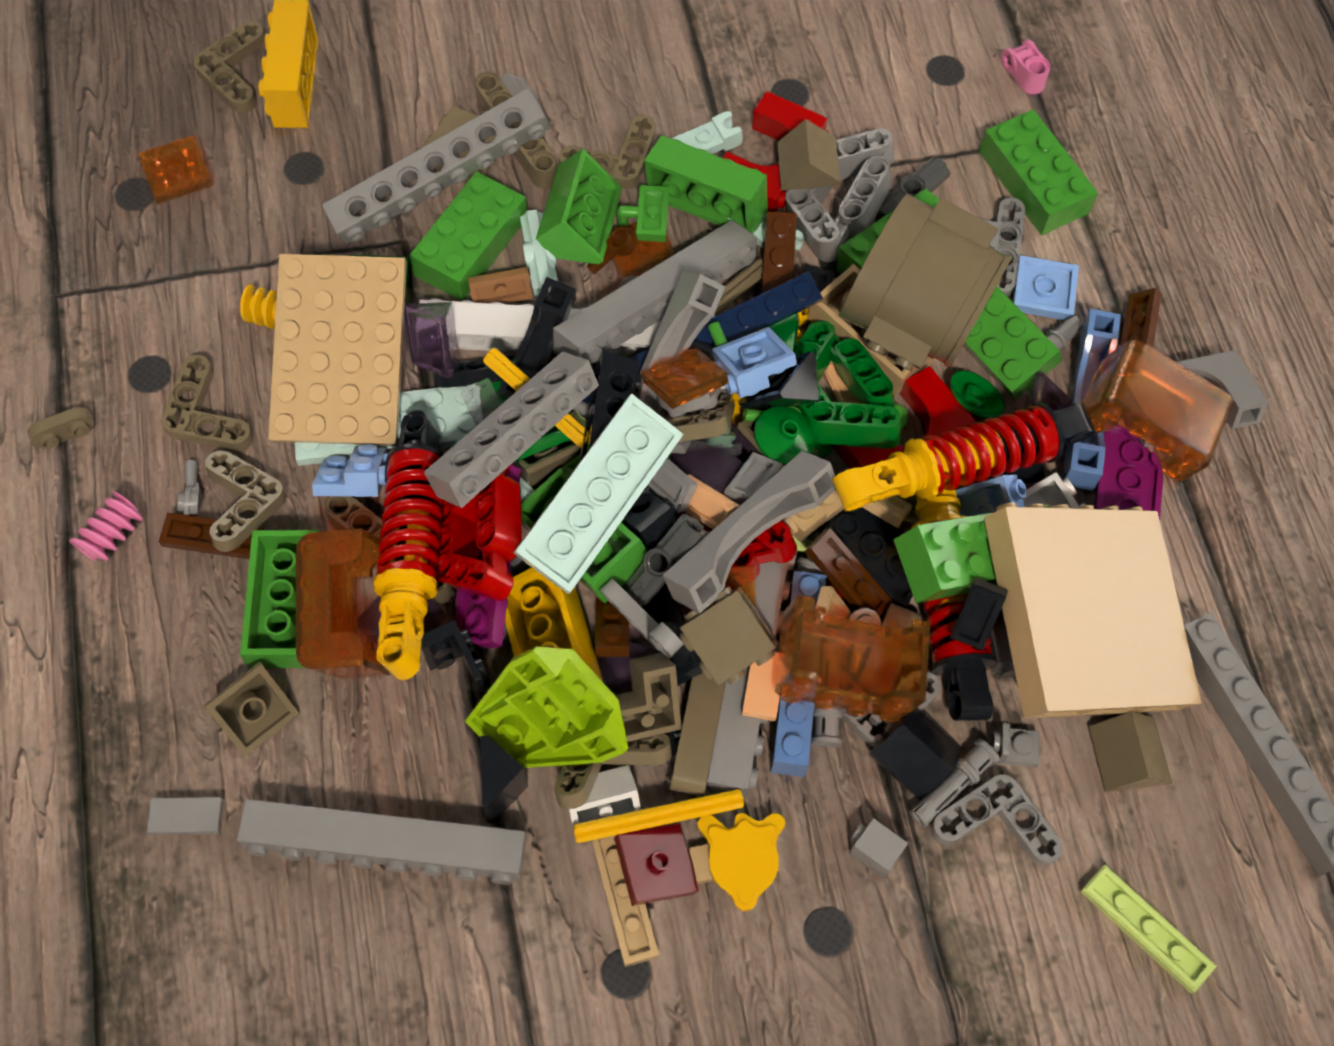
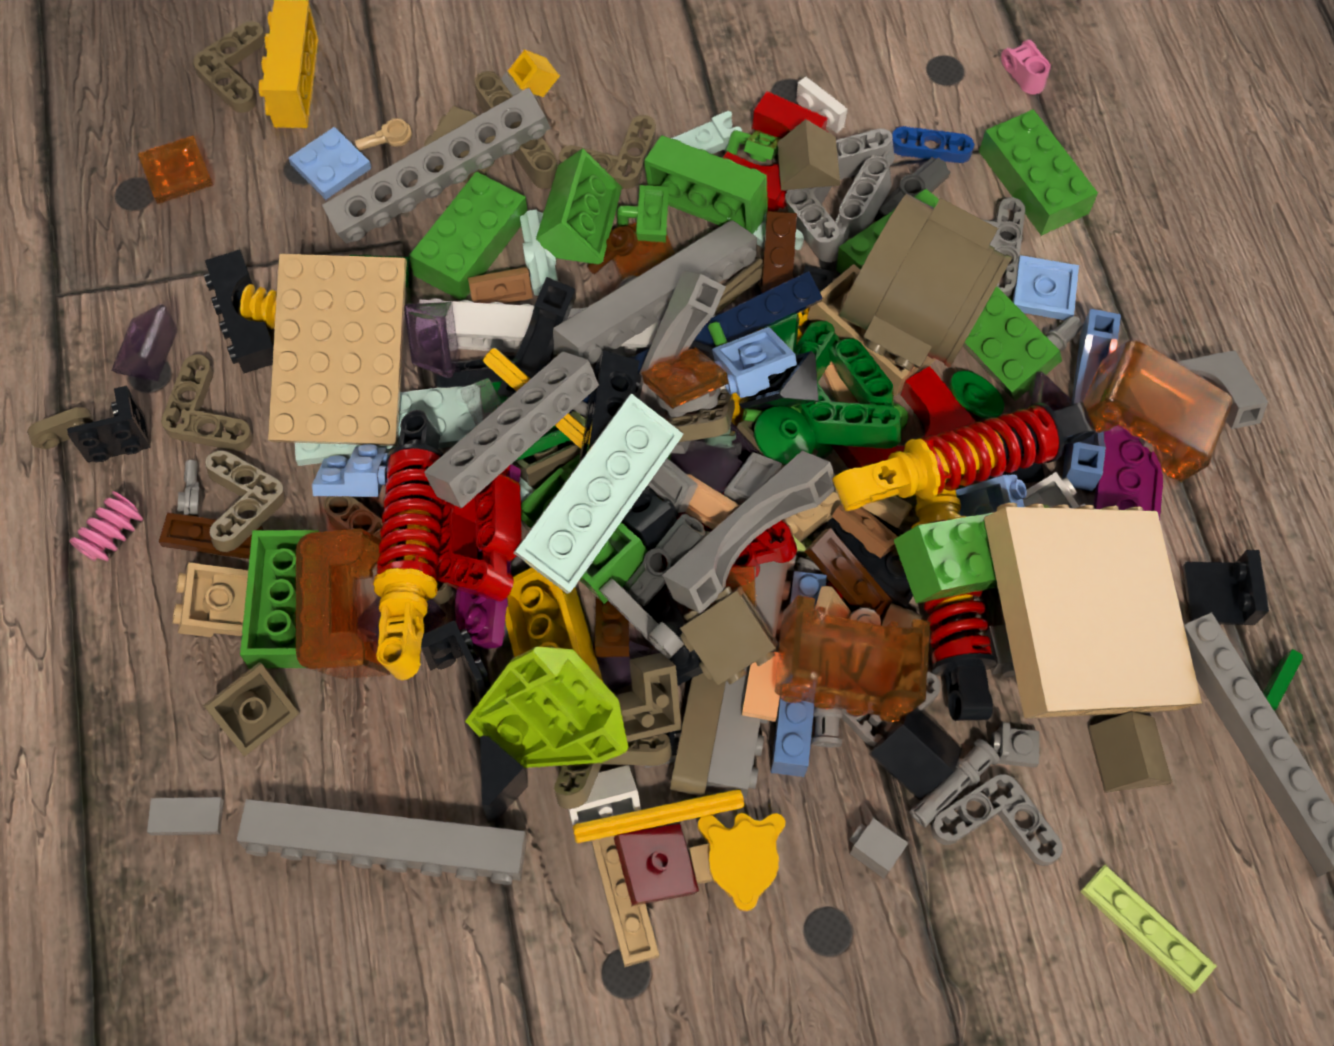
(113, 436): none -> black bracket
(146, 344): none -> slope
(210, 600): none -> tan plate
(250, 339): none -> black arch
(329, 163): none -> light blue plate
(394, 132): none -> tan plate
(534, 73): none -> yellow brick
(759, 144): none -> bright green plate
(817, 100): none -> white plate
(867, 529): none -> medium nougat plate
(950, 154): none -> blue beam
(979, 613): black tile -> none
(1141, 317): reddish brown plate -> none
(1227, 589): none -> black bracket
(1282, 677): none -> green tile

